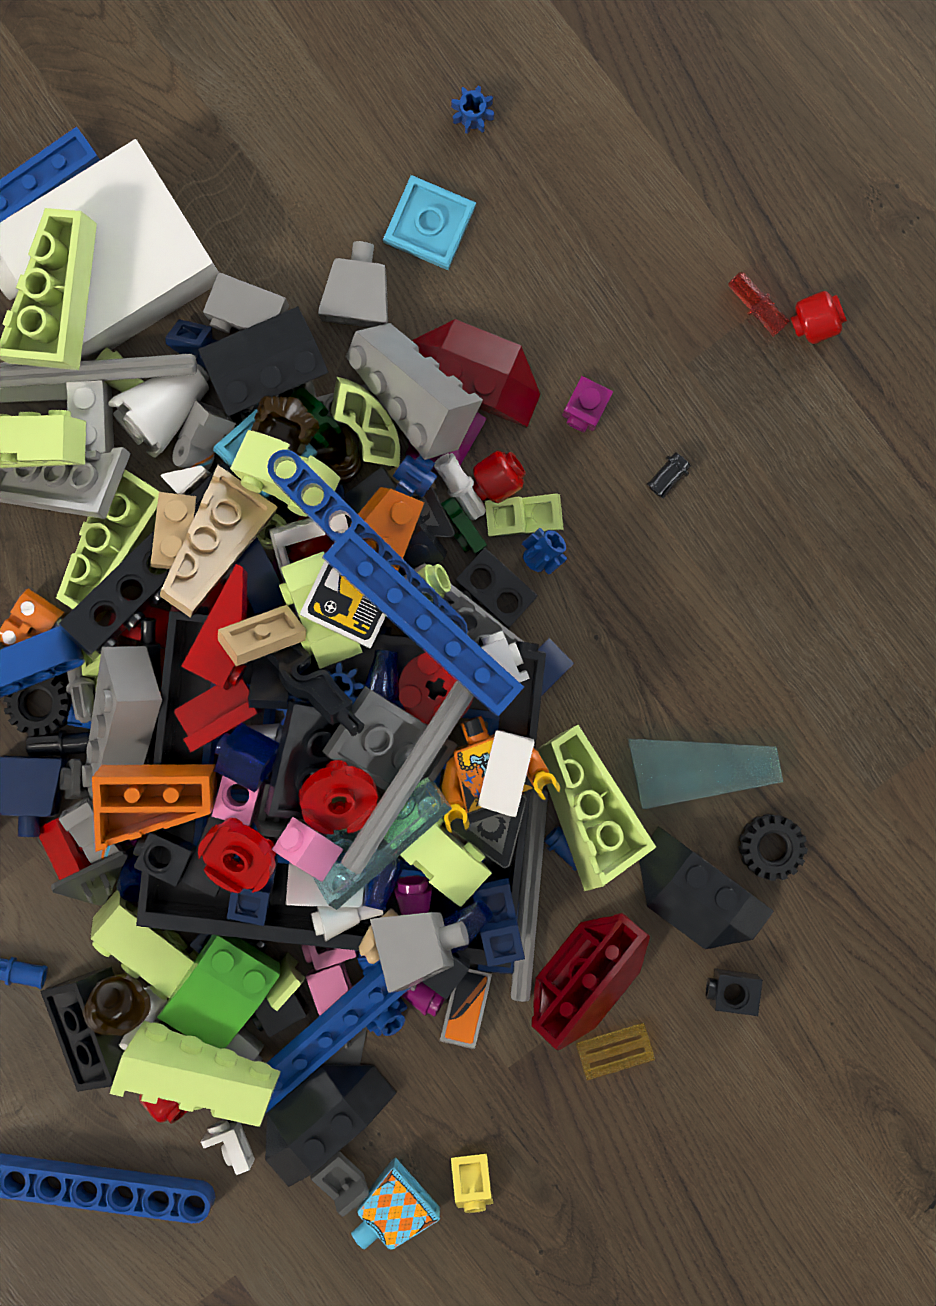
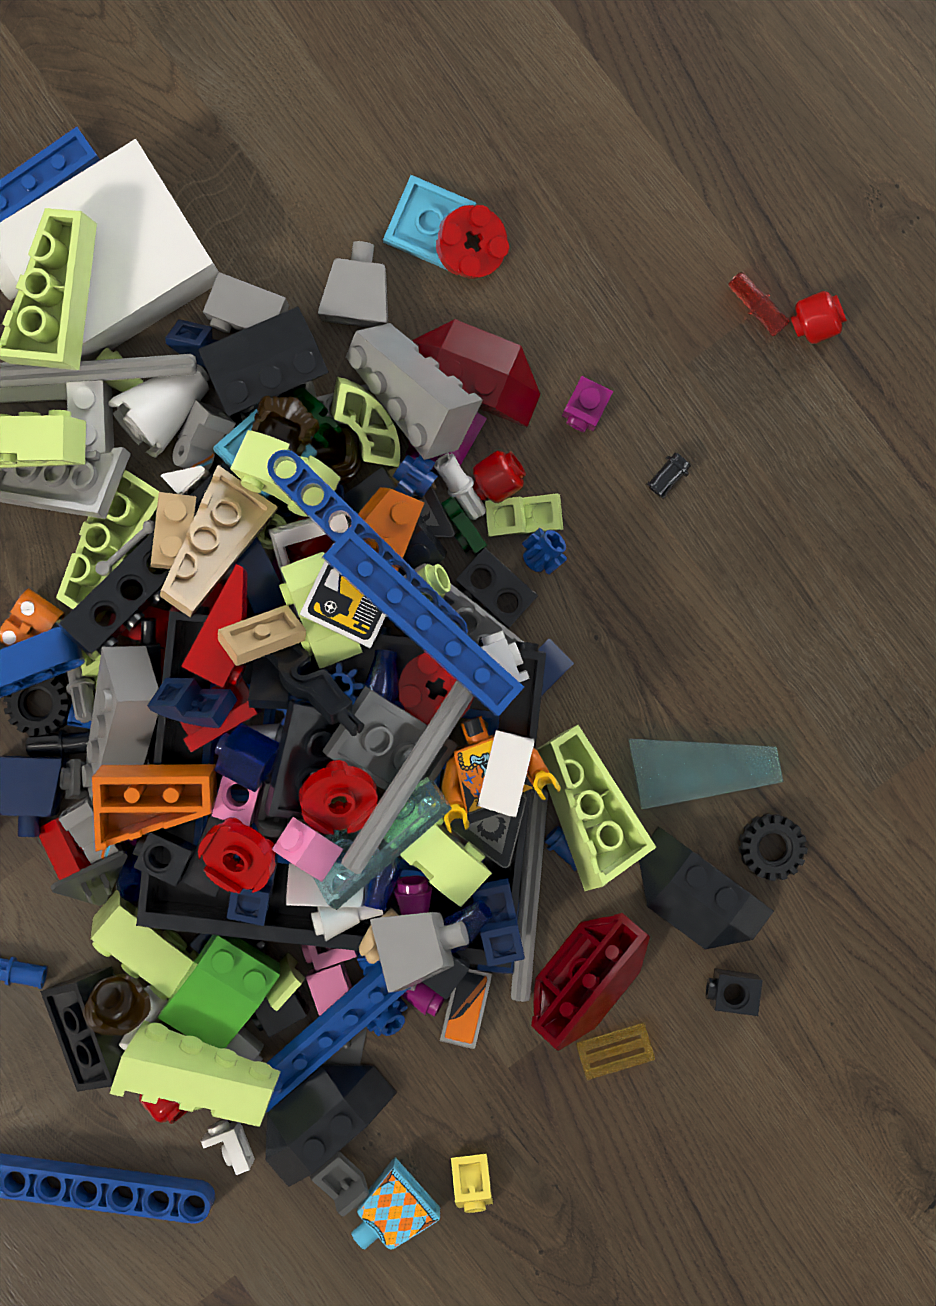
(105, 567): none -> light grey hinge
(188, 703): none -> dark blue slope
(452, 236): none -> red plate
(477, 101): blue gear -> none

